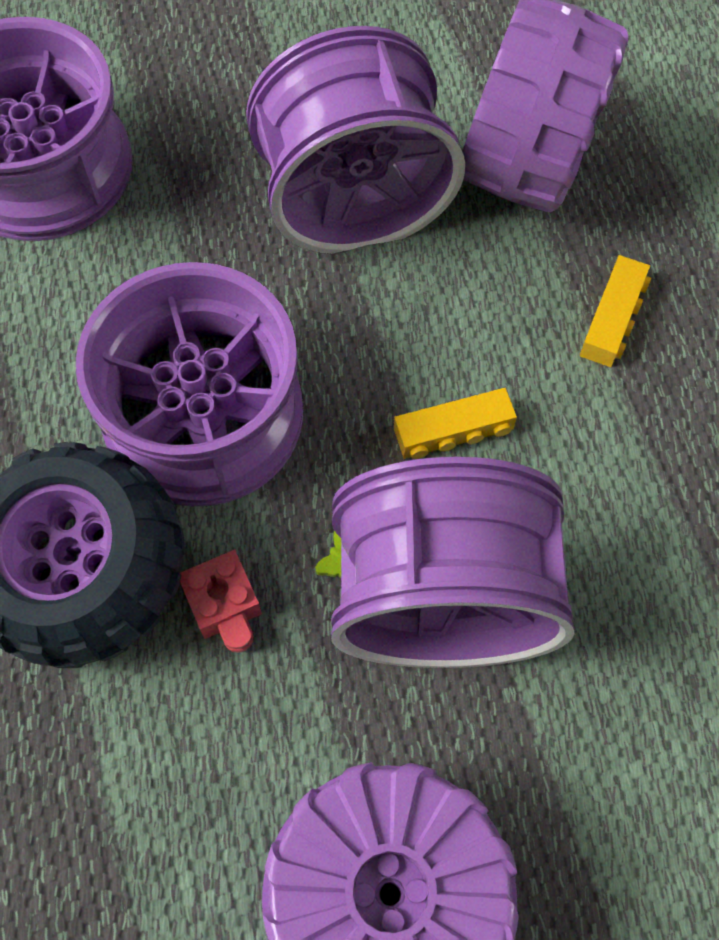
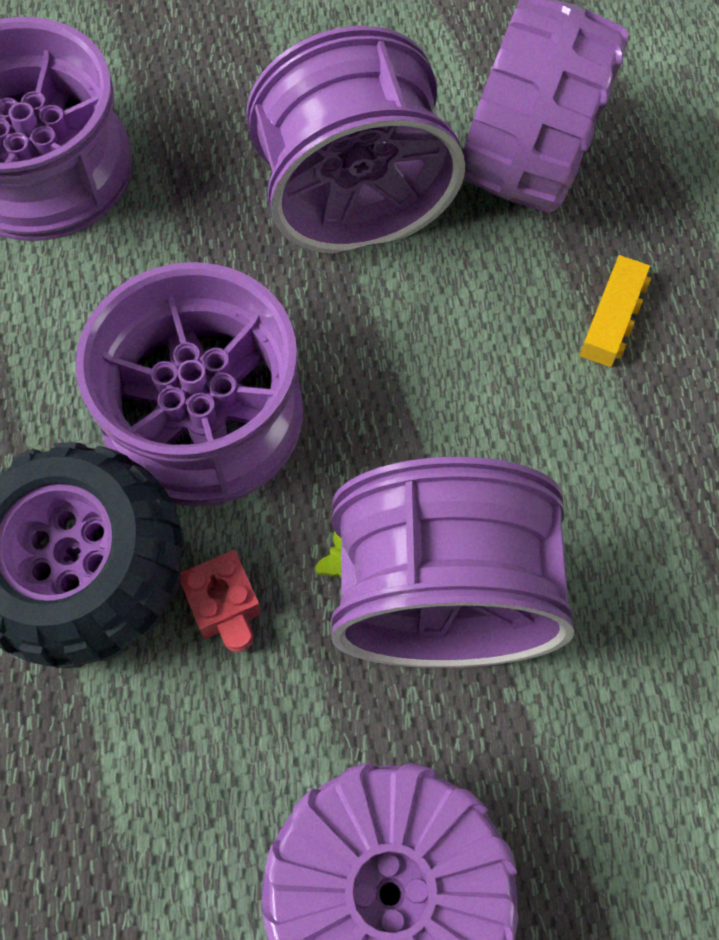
(455, 423): yellow brick -> none

